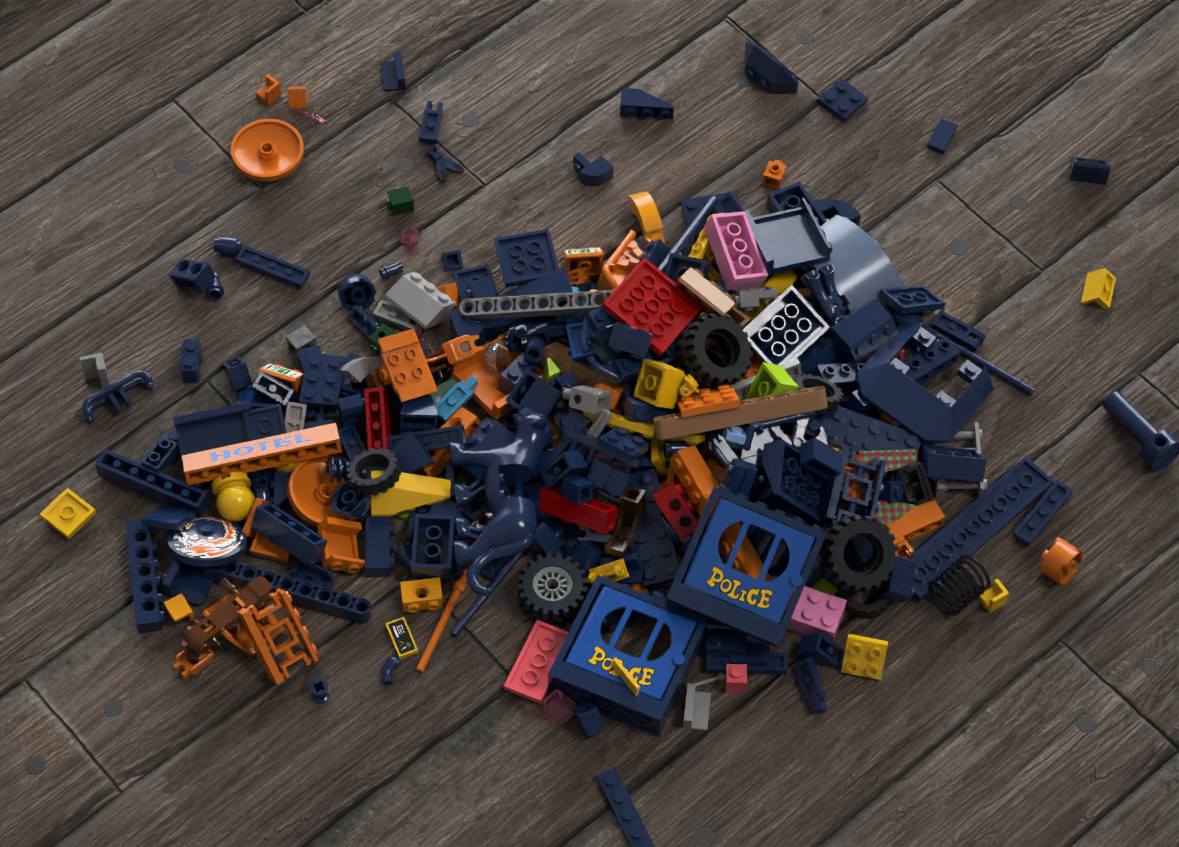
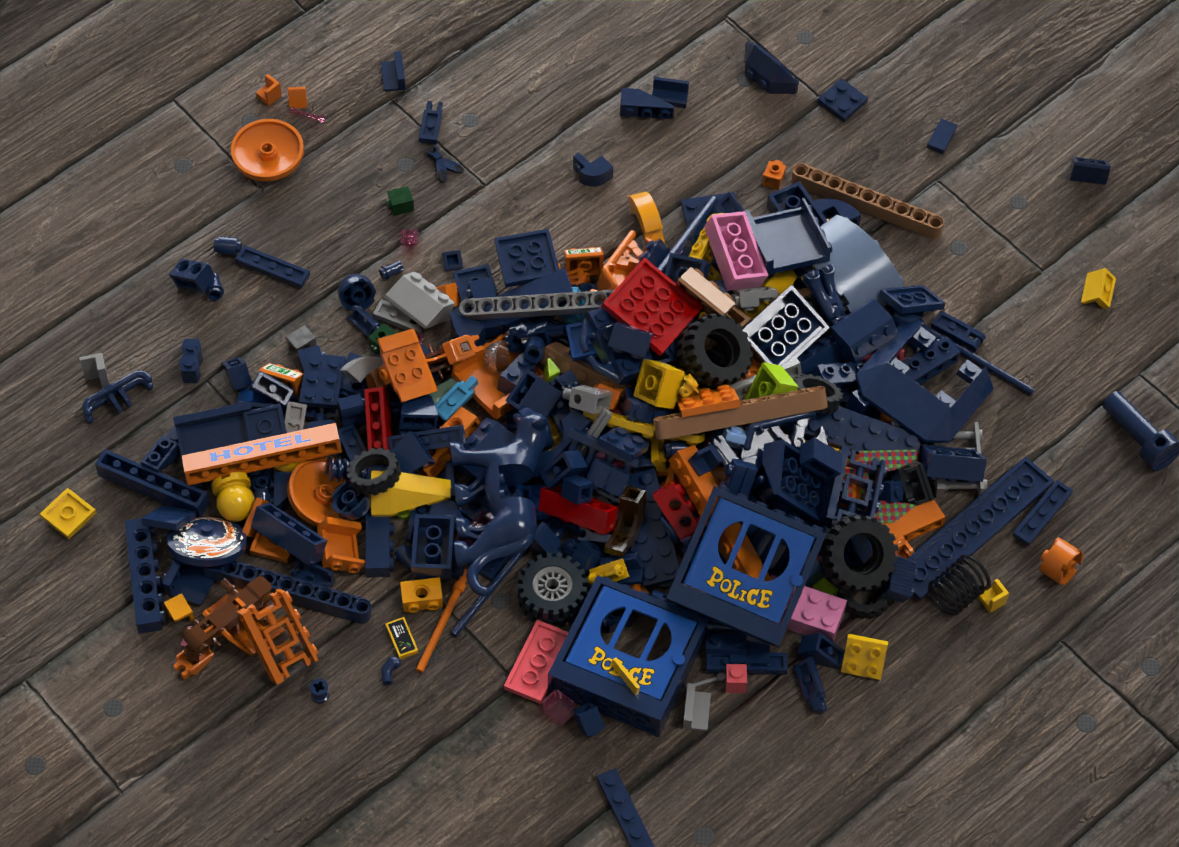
(671, 91): none -> dark blue panel
(705, 460): none -> dark blue panel
(868, 201): none -> medium nougat beam

